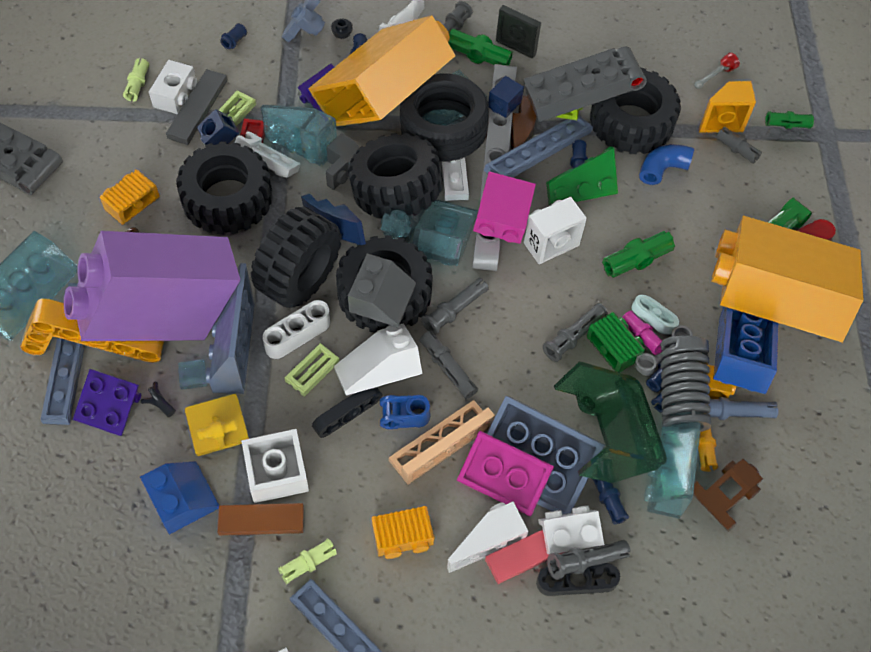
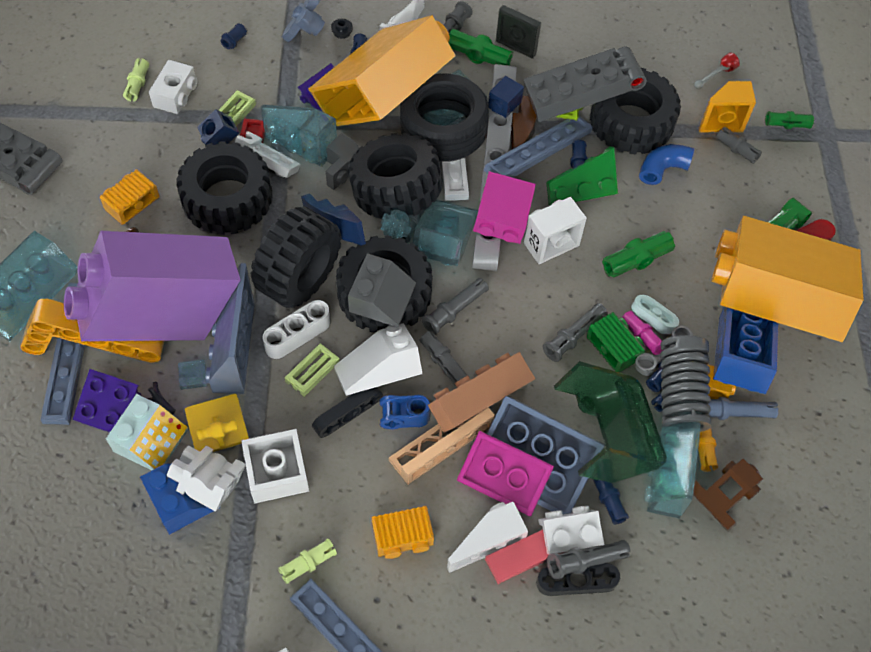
(146, 433): none -> slope
(196, 107): dark grey tile -> none
(205, 476): none -> white hips
(260, 519): dark orange tile -> none
(480, 392): none -> nougat brick

